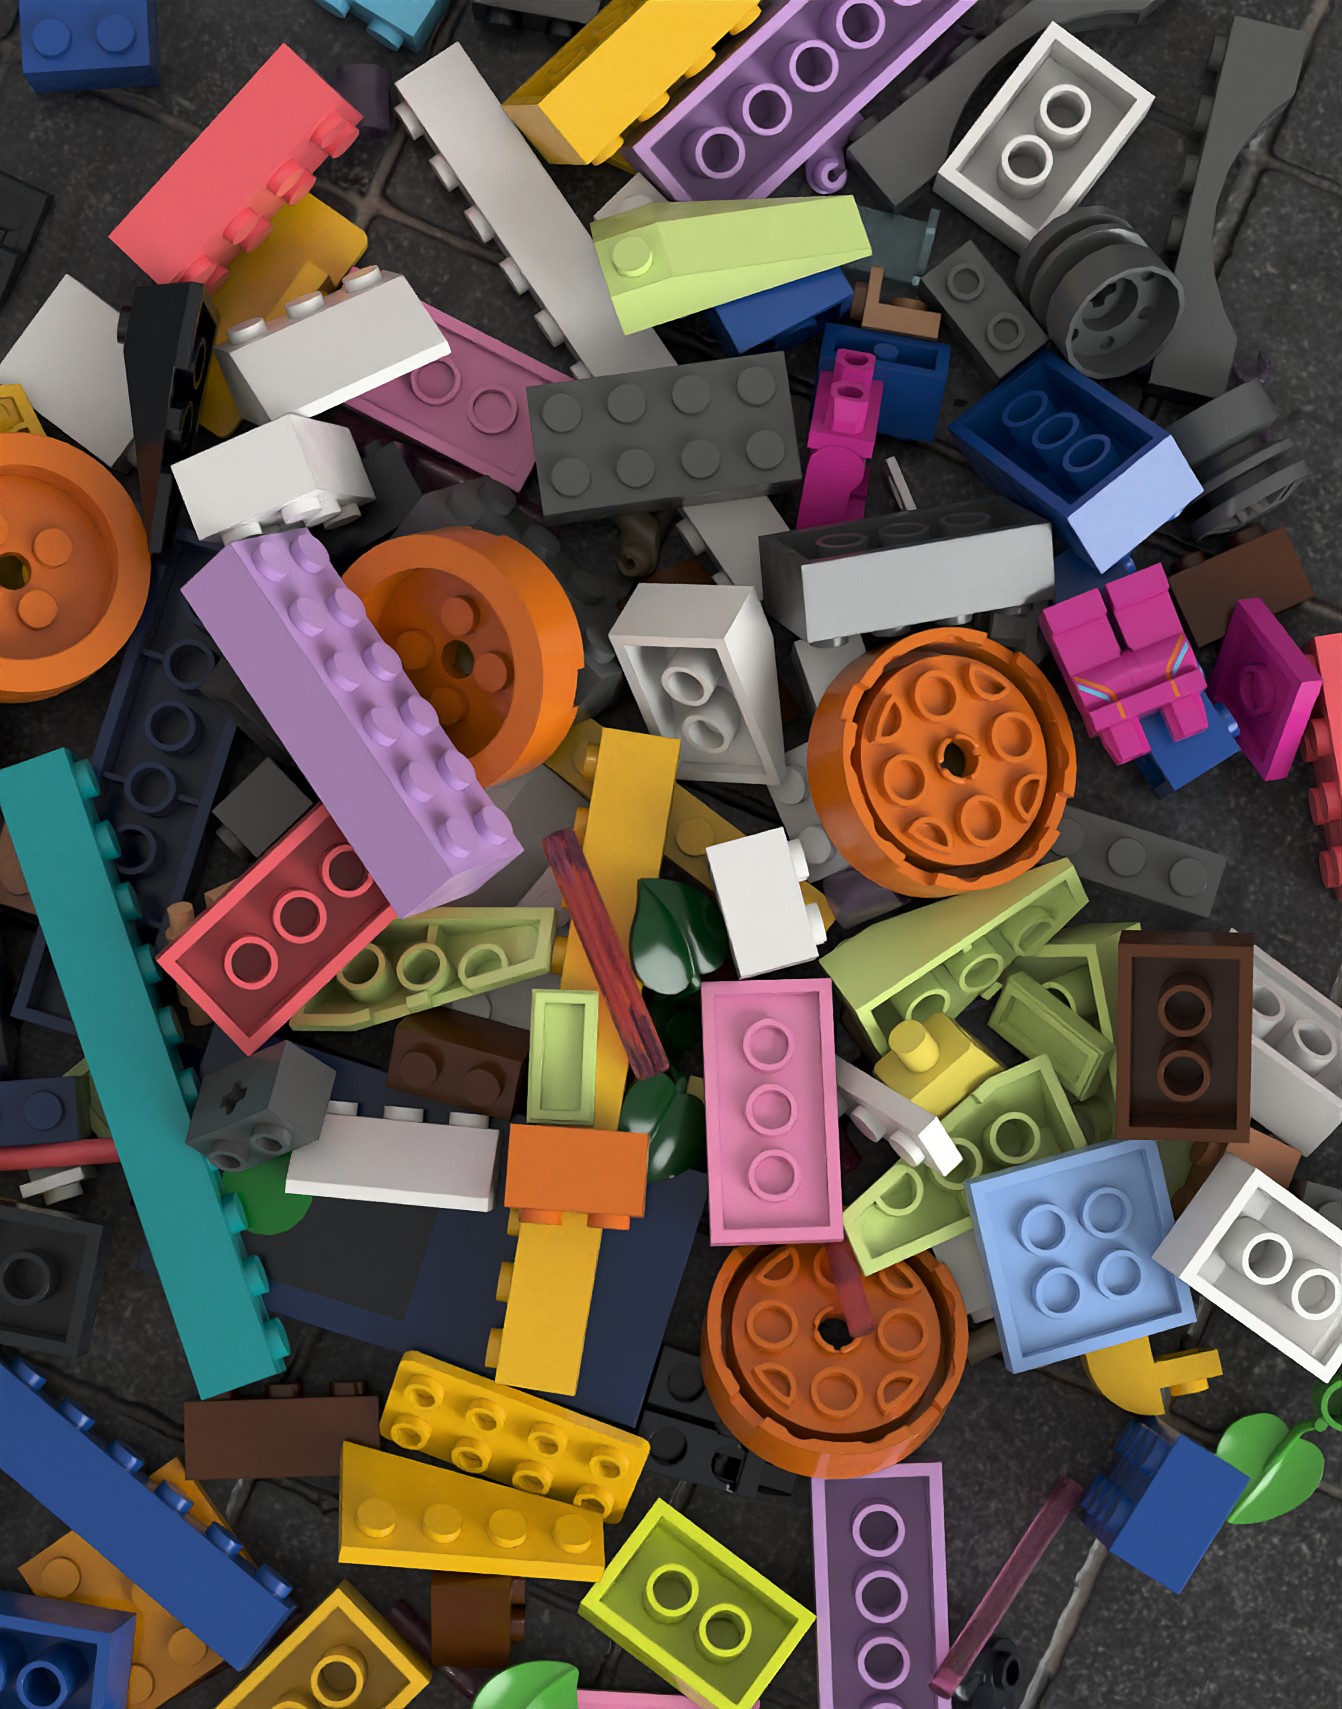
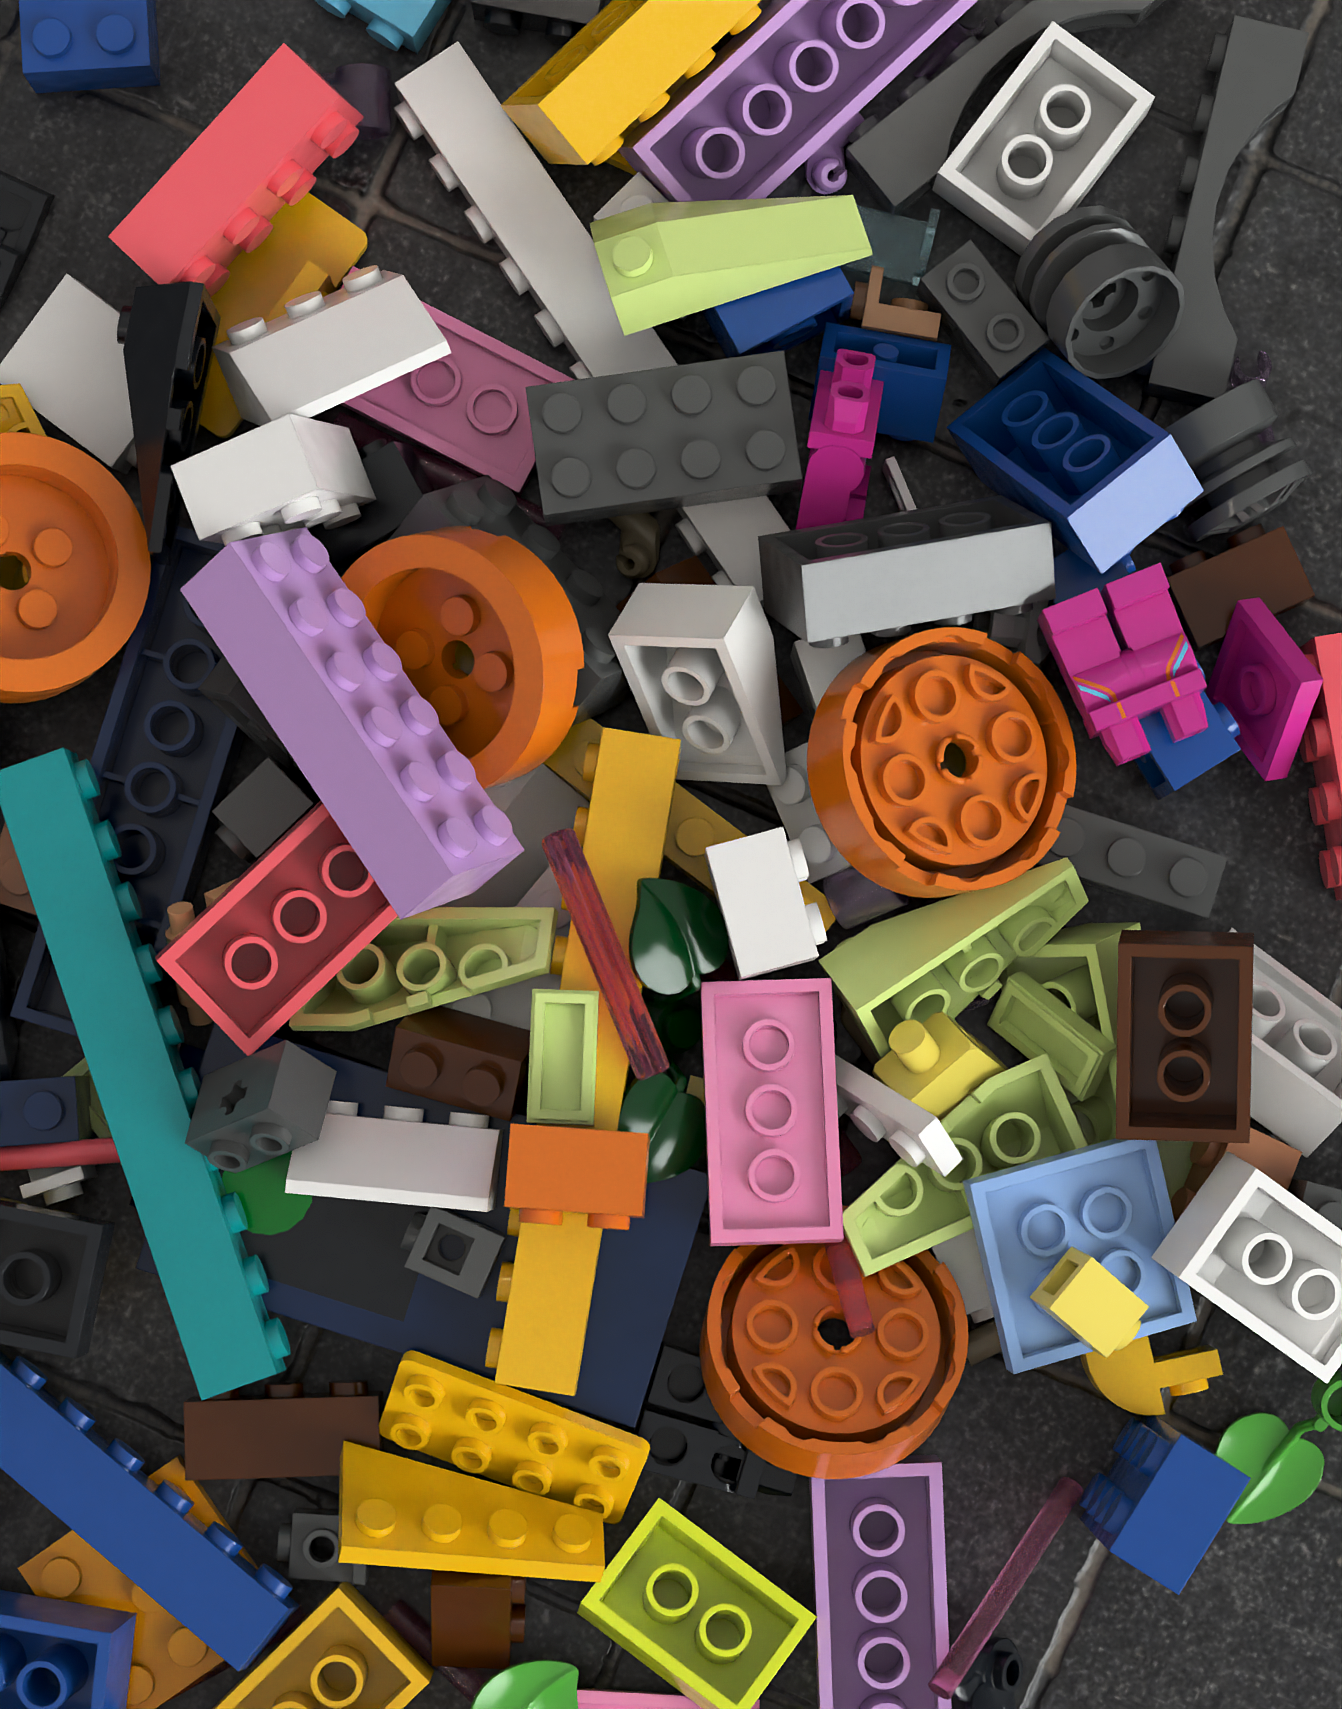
(295, 1548): none -> dark grey brick
(465, 1274): none -> dark grey brick
(1090, 1303): none -> light yellow brick

